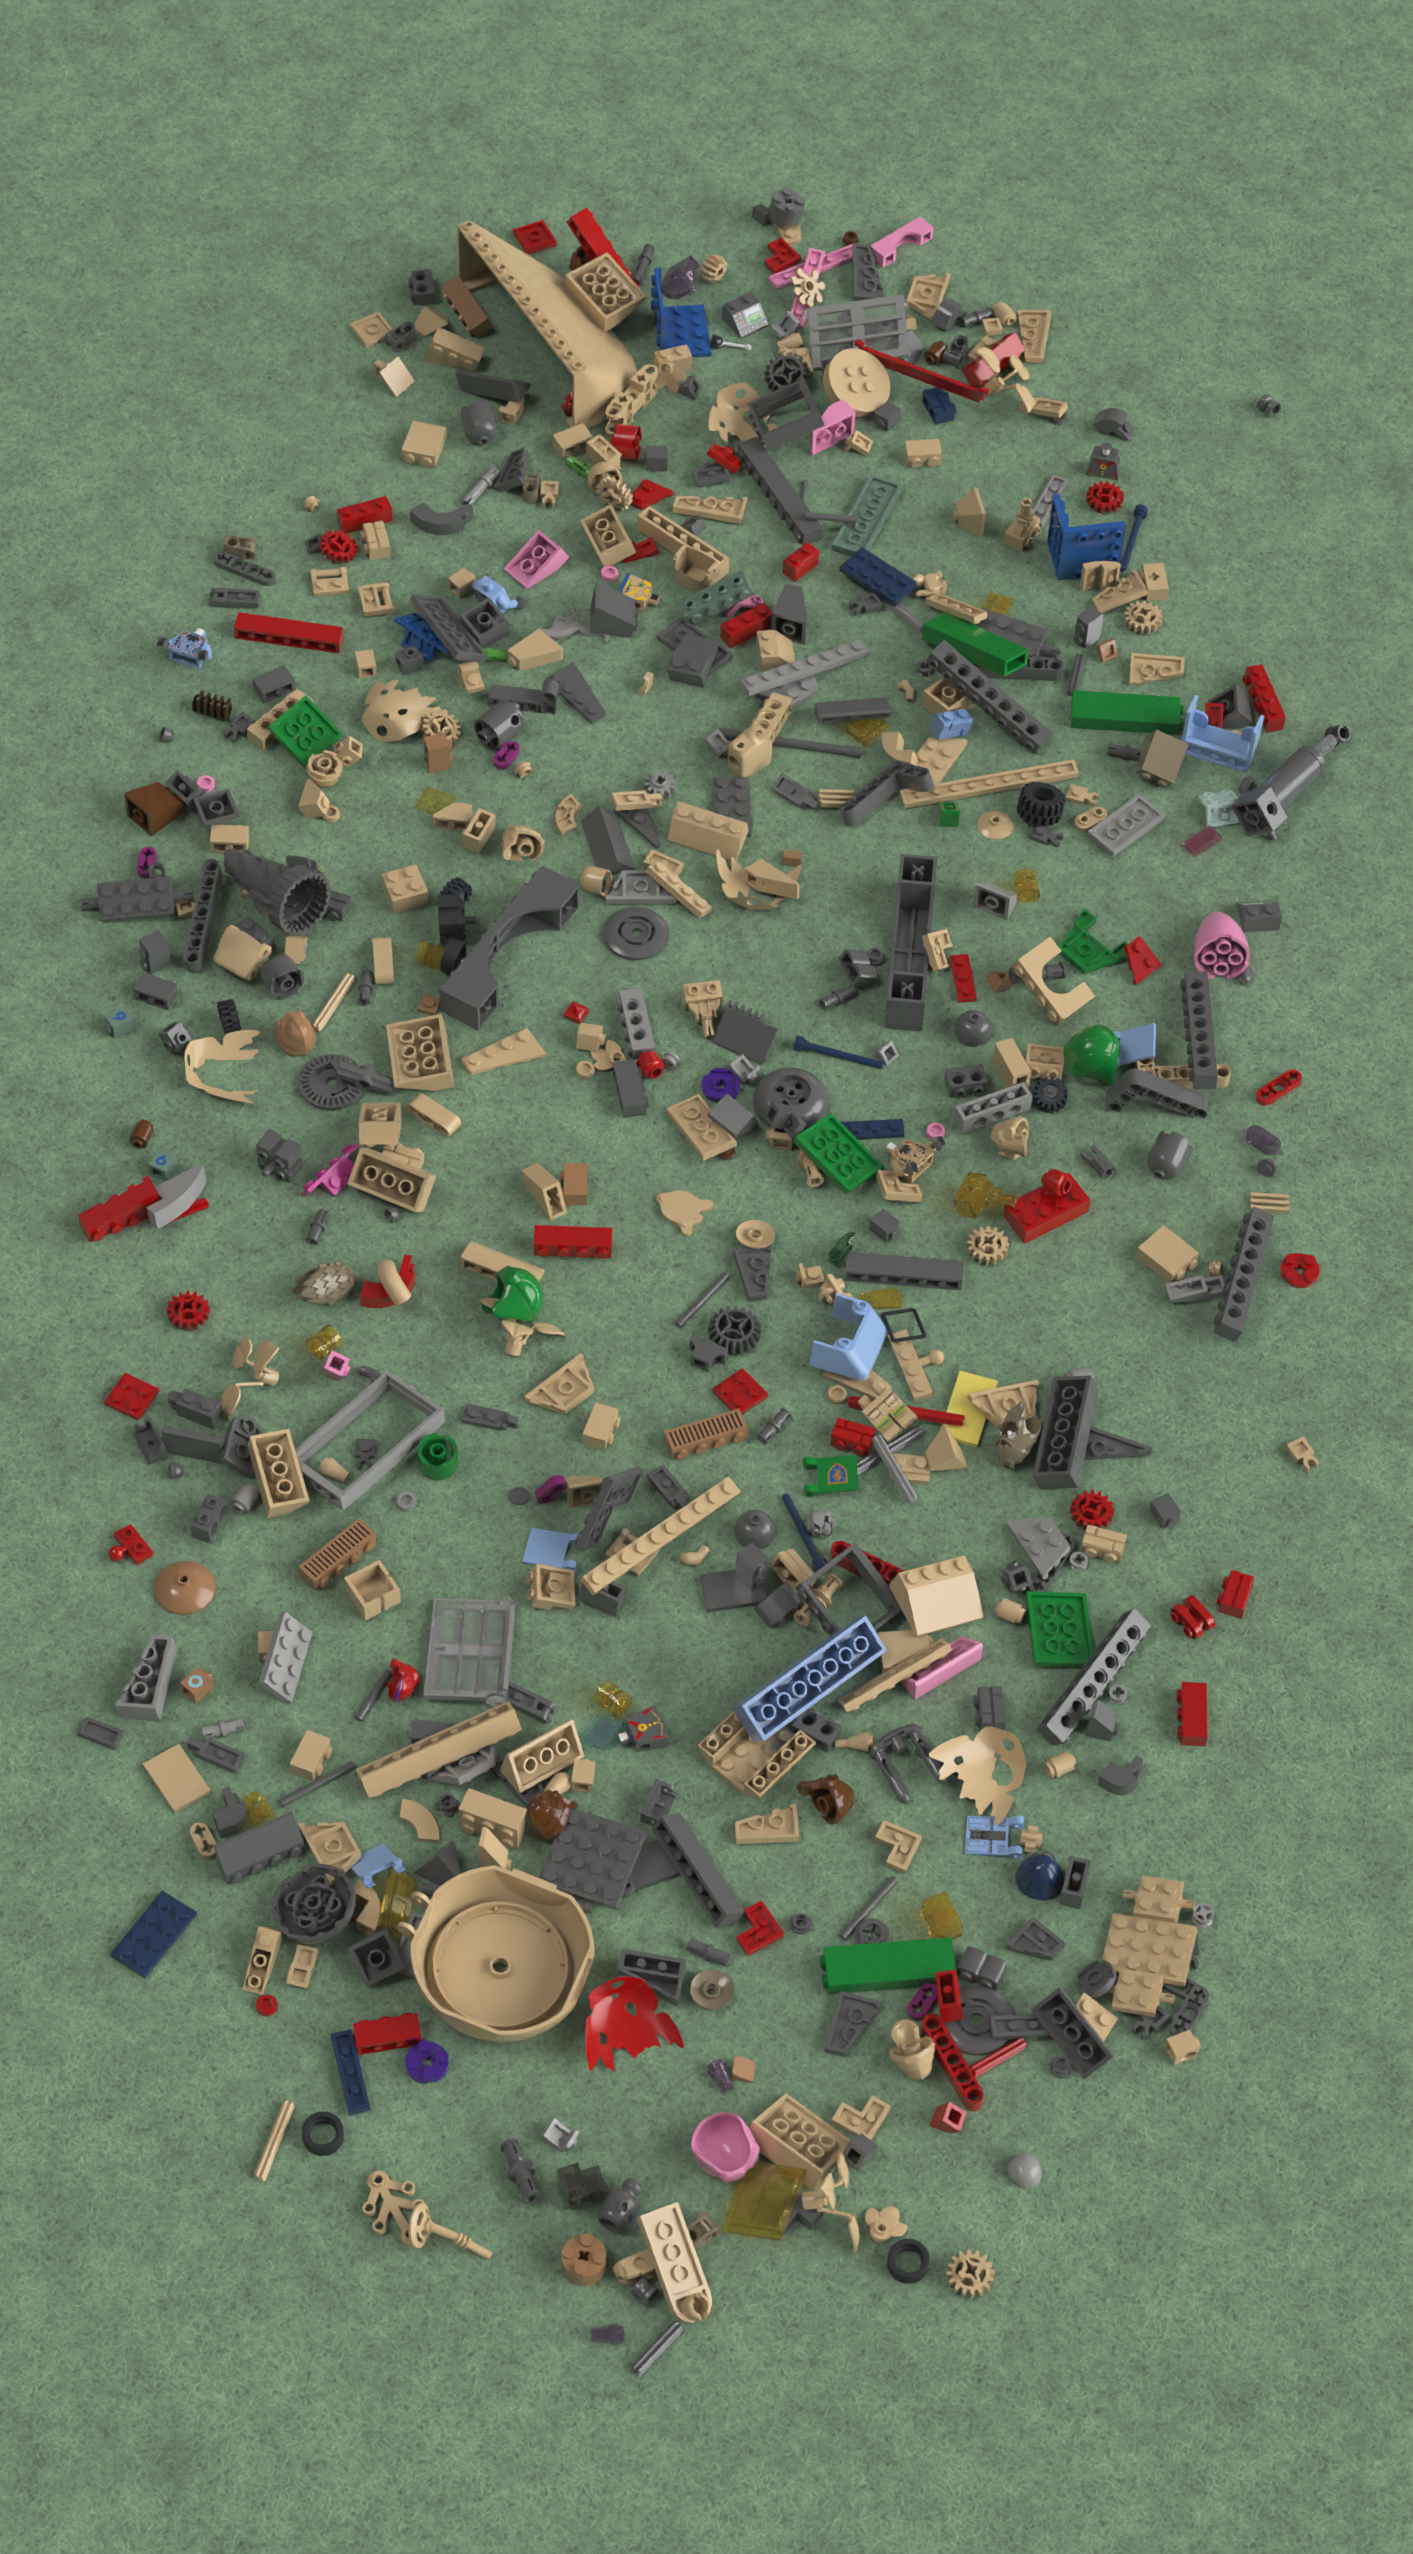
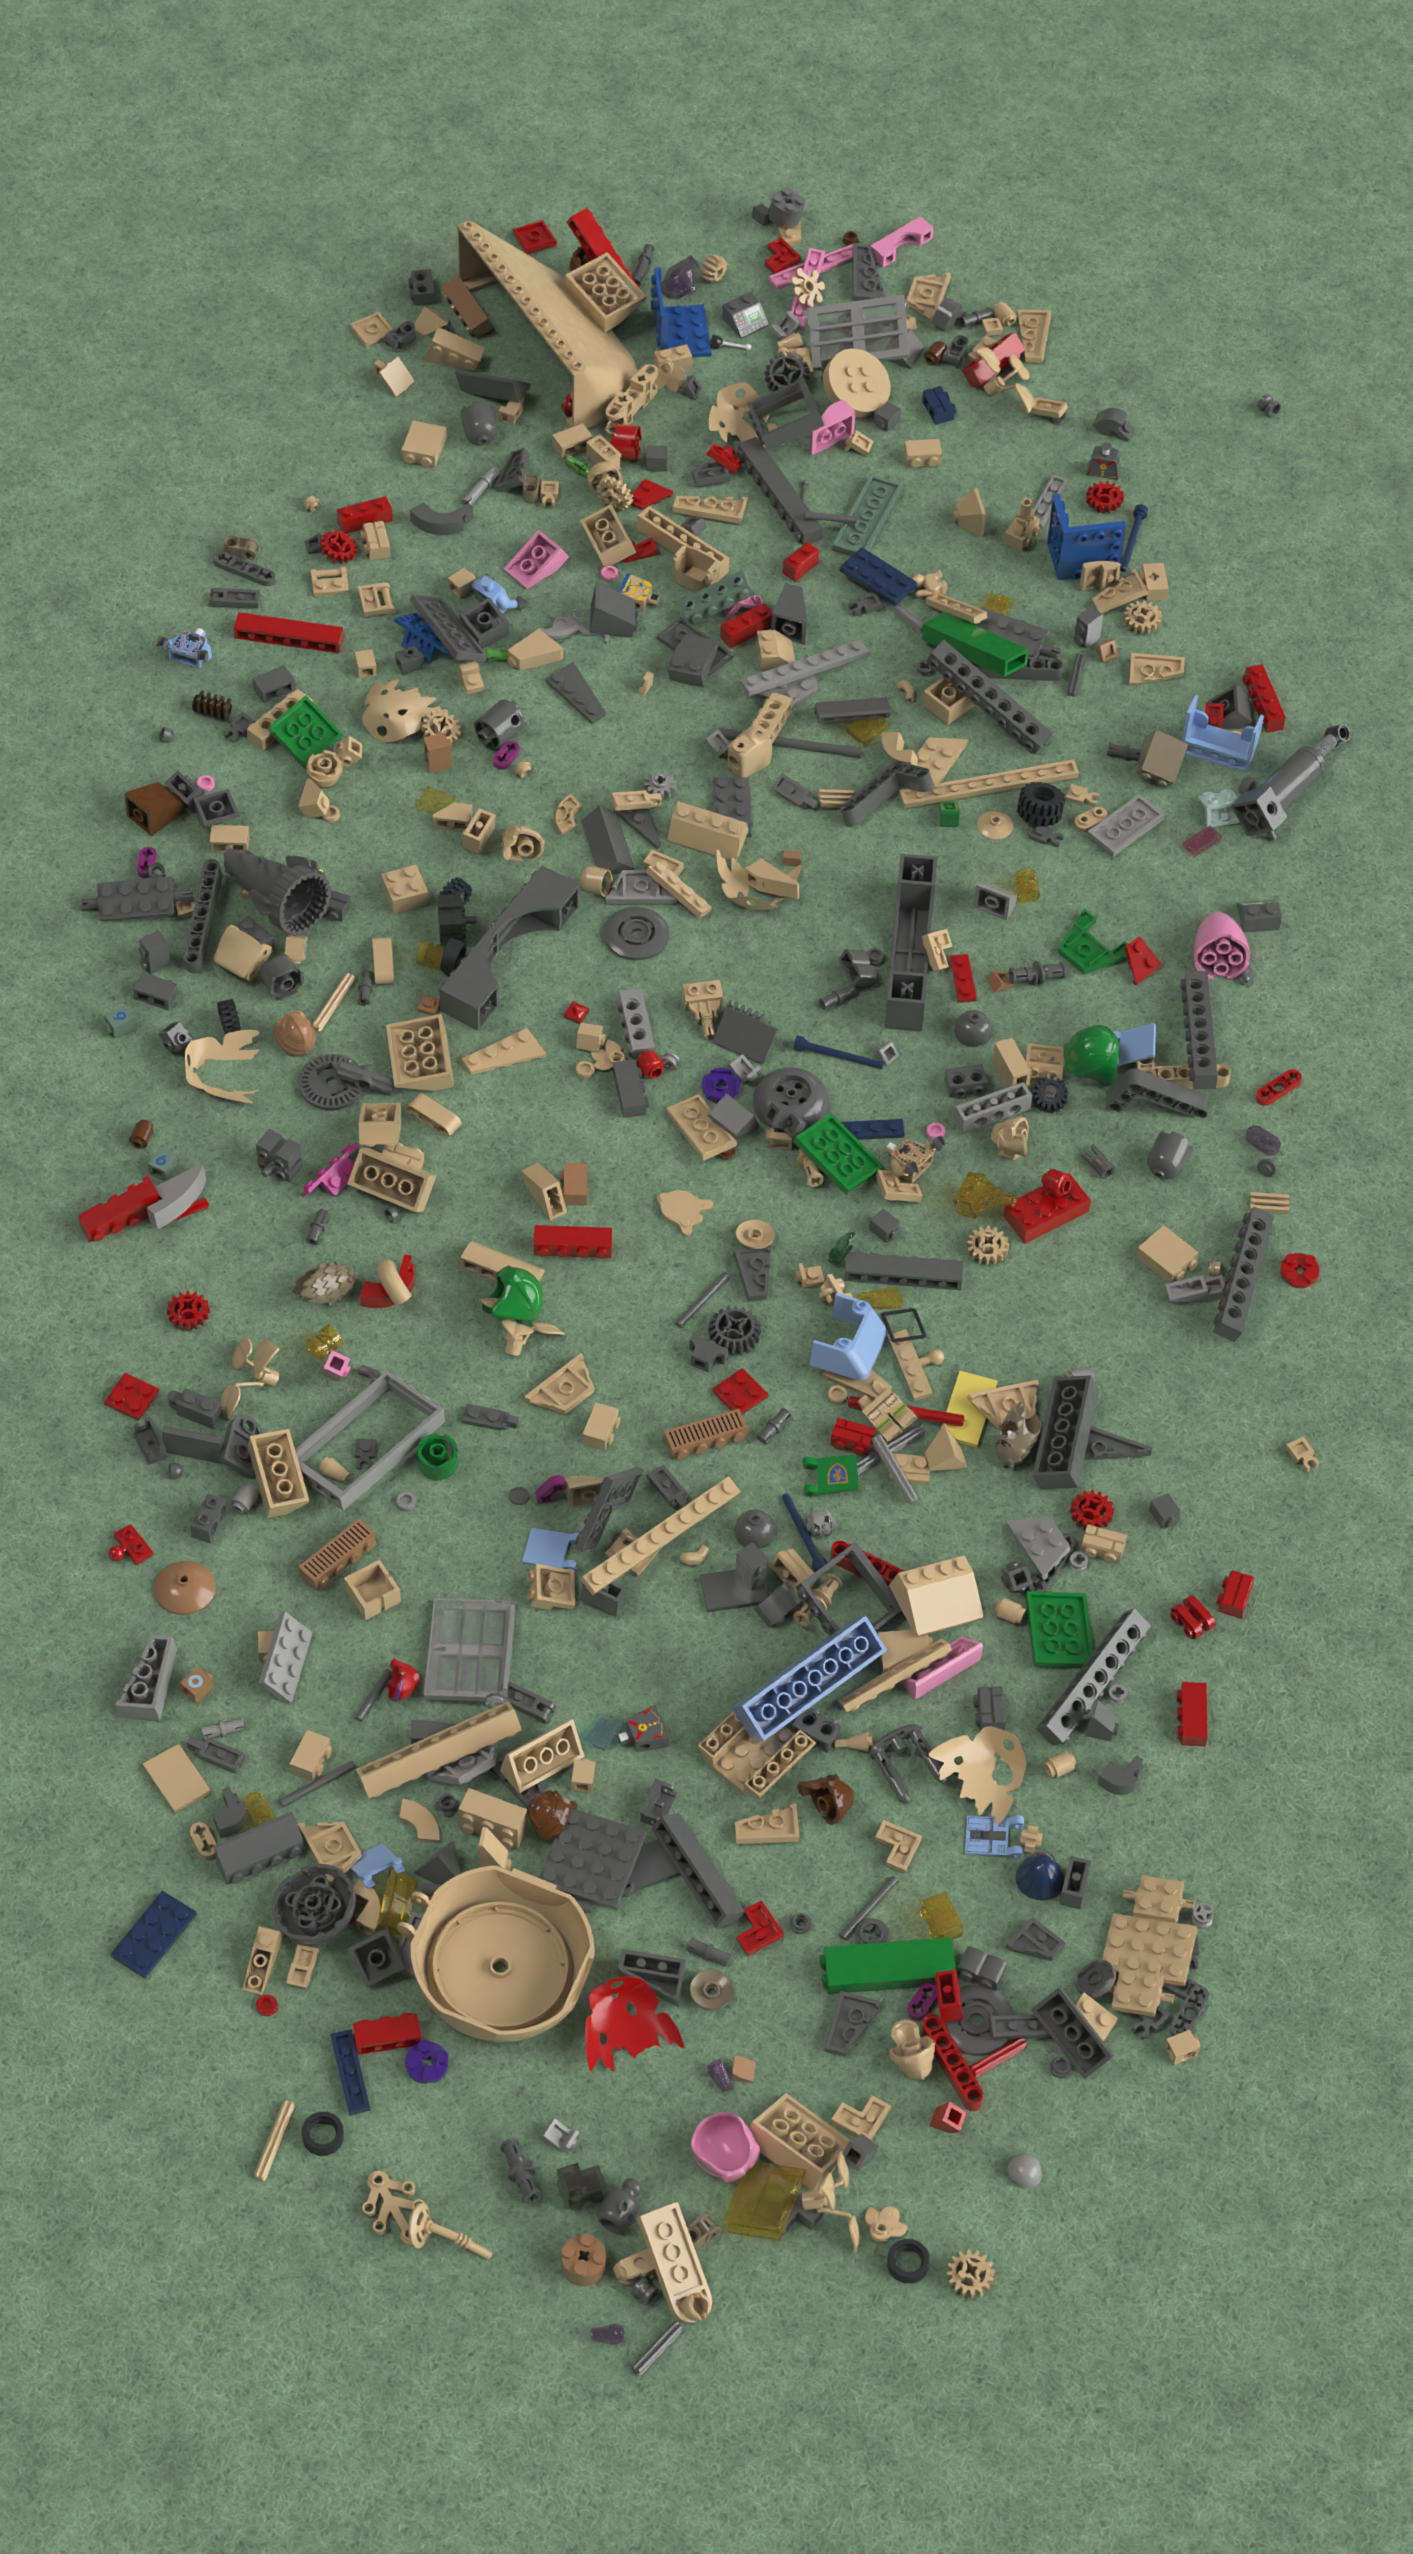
(100, 1733): dark grey tile -> none
(528, 699): dark grey beam -> none
(559, 1782): tan cone -> none
(610, 1697): clear yellow wheel -> none
(926, 375): red piece -> none
(951, 724): medium blue brick -> none
(1056, 1005): tan arch -> none
(1126, 712): green brick -> none

